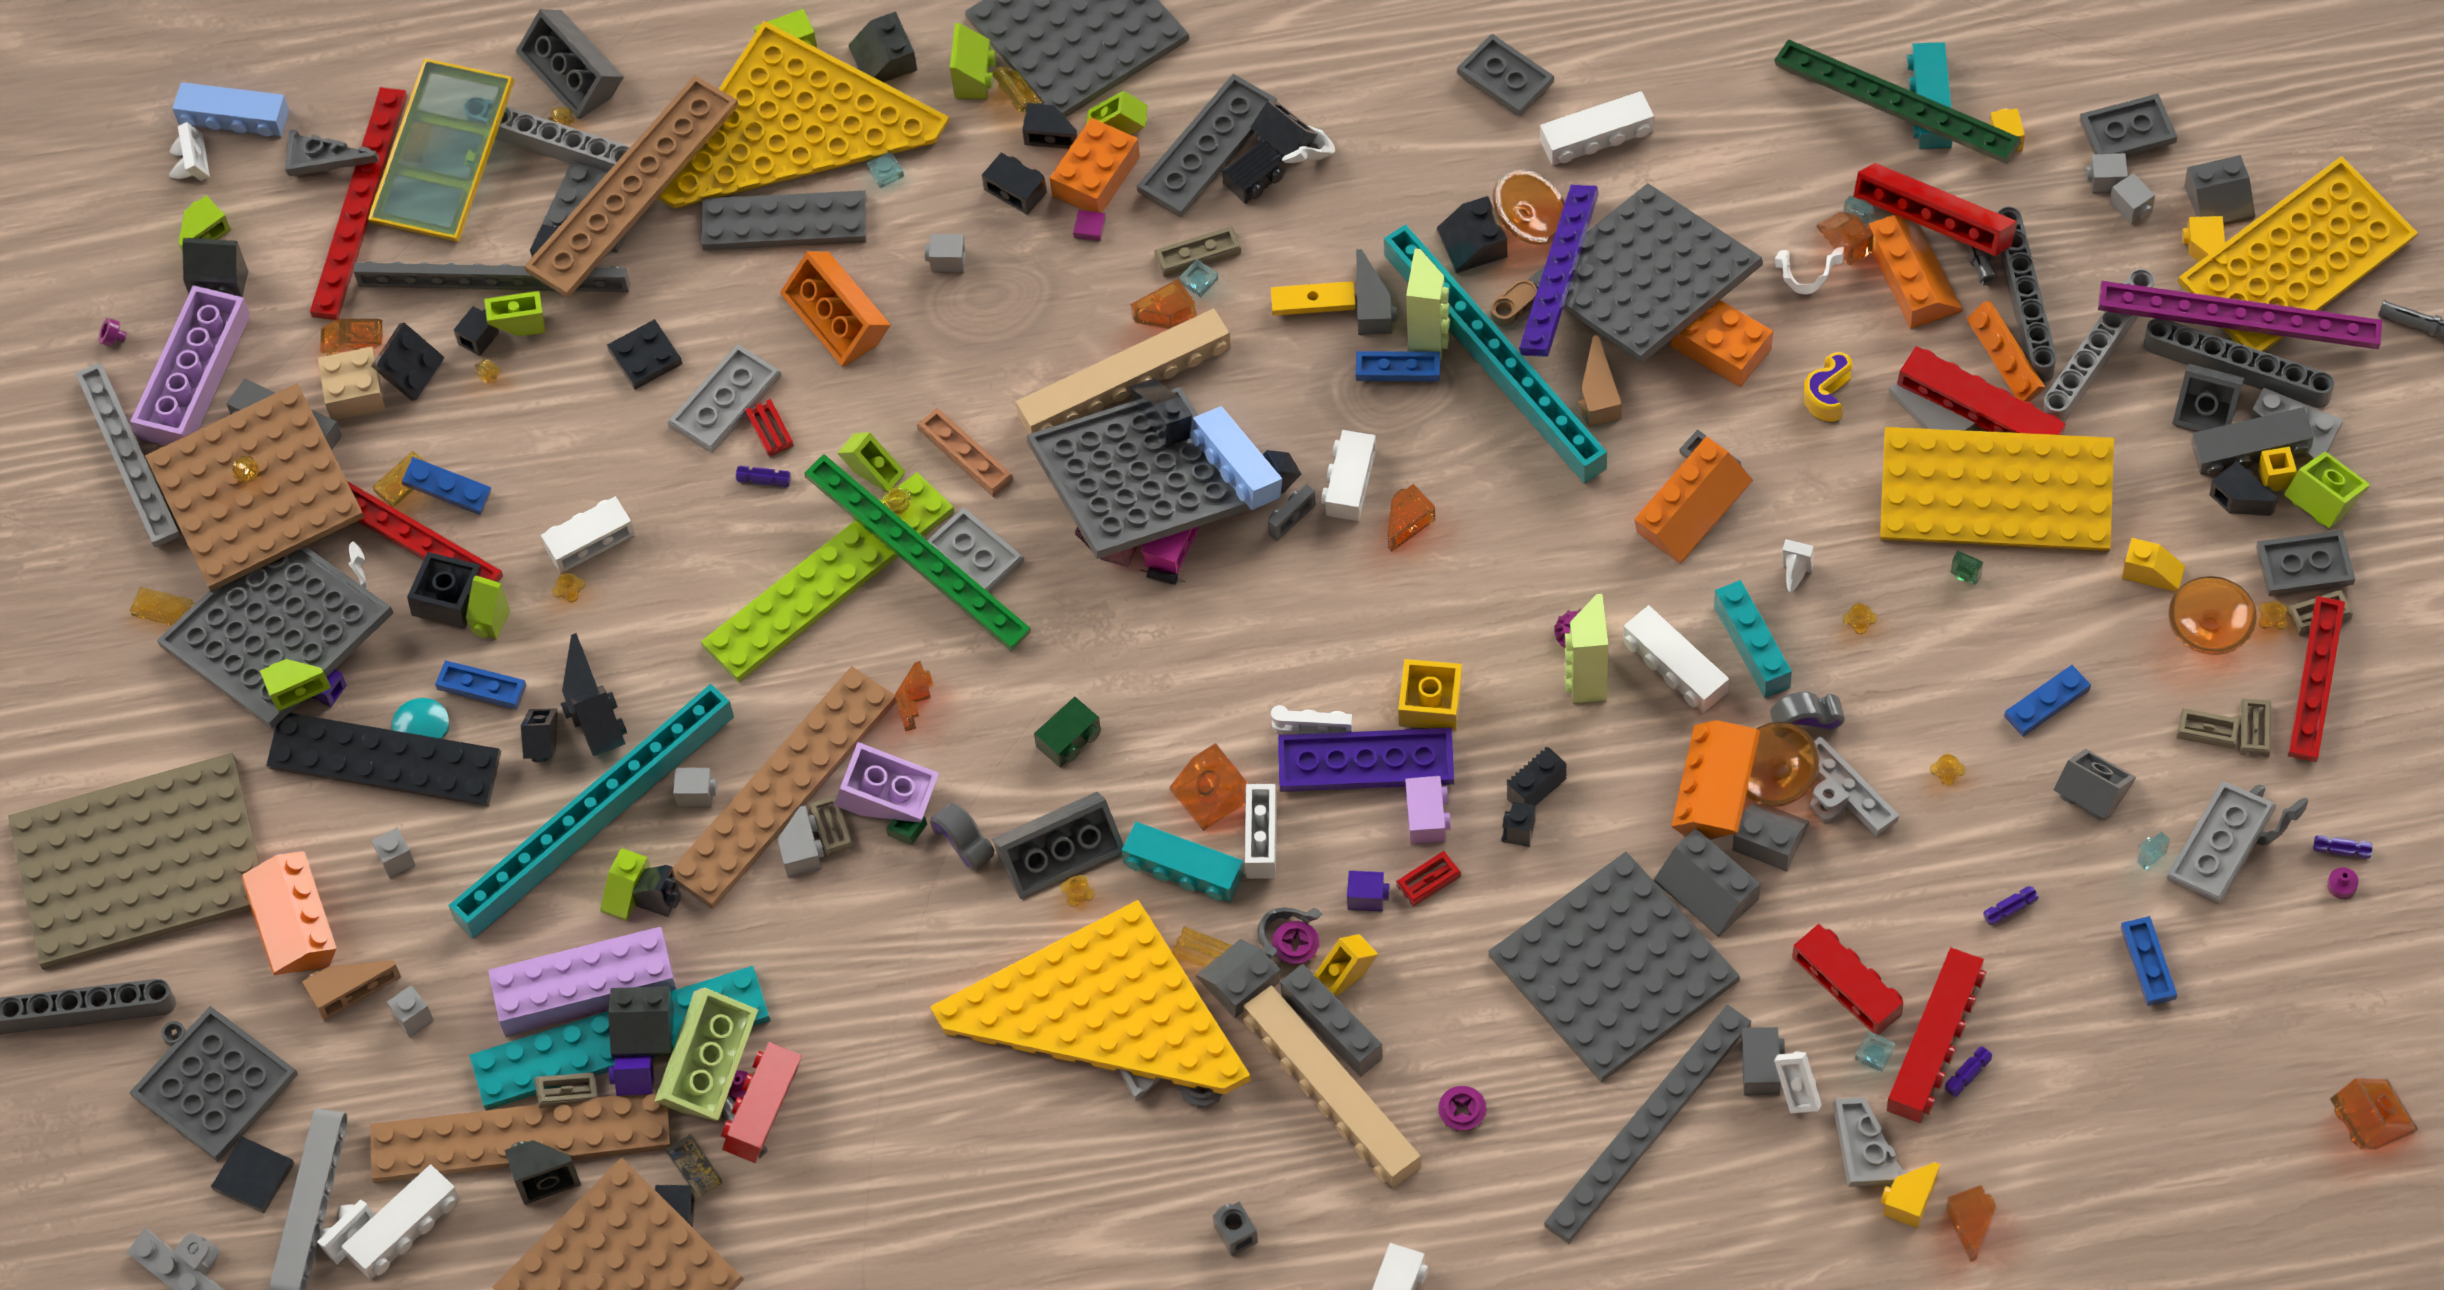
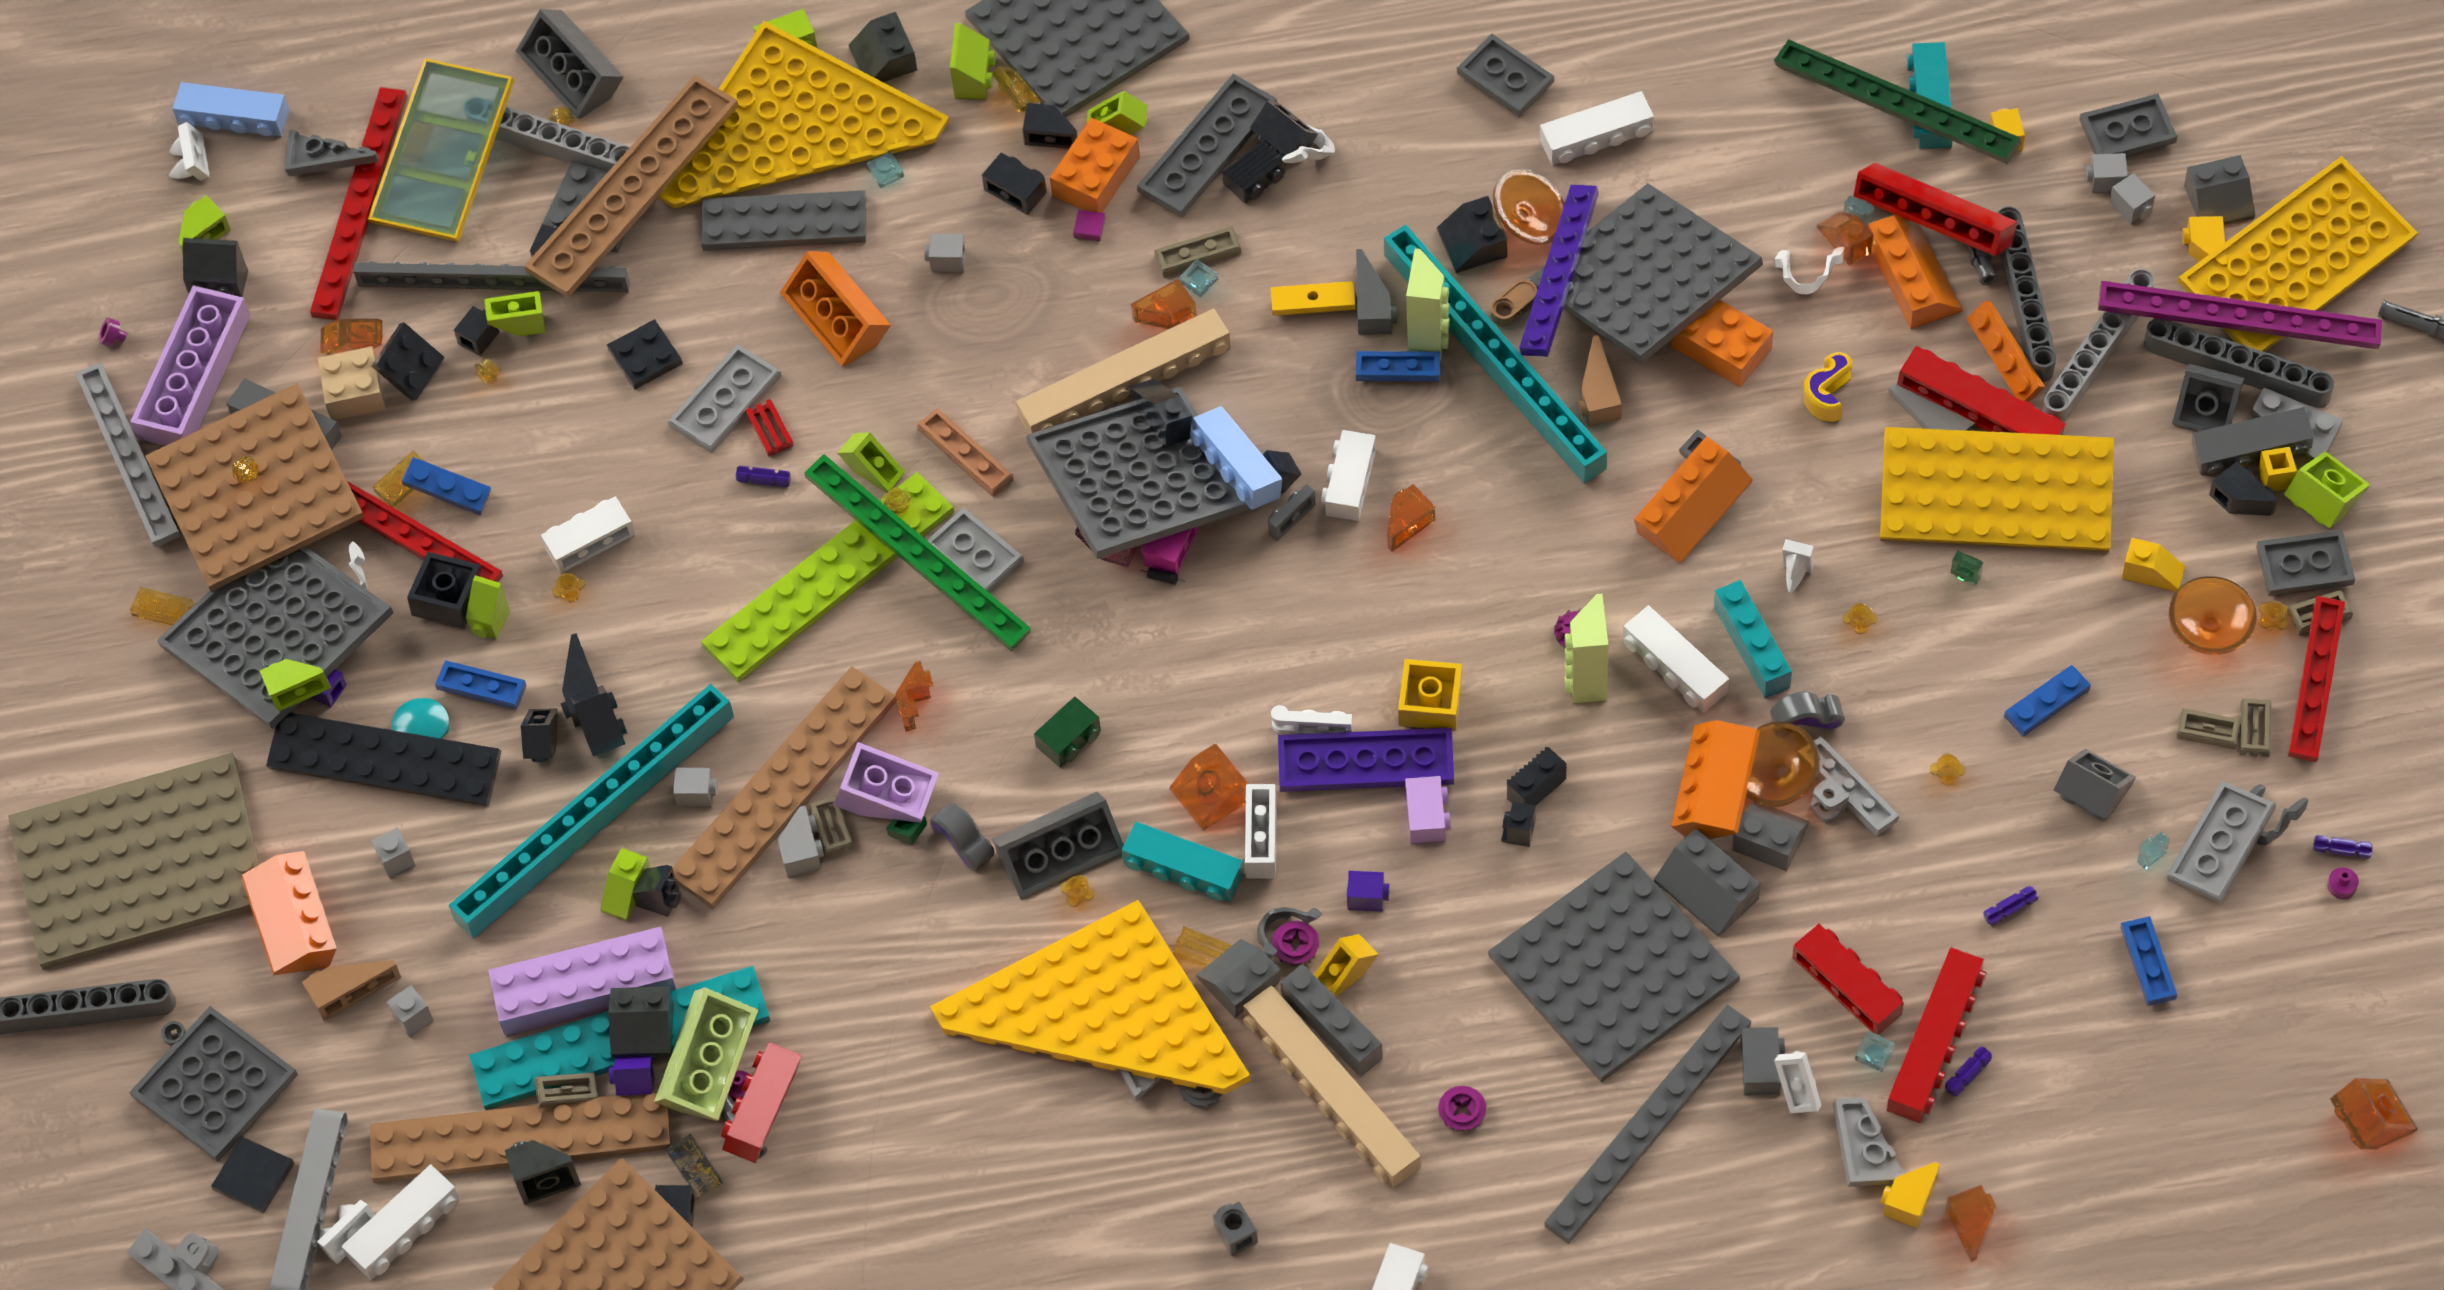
(1416, 898): red tile -> none

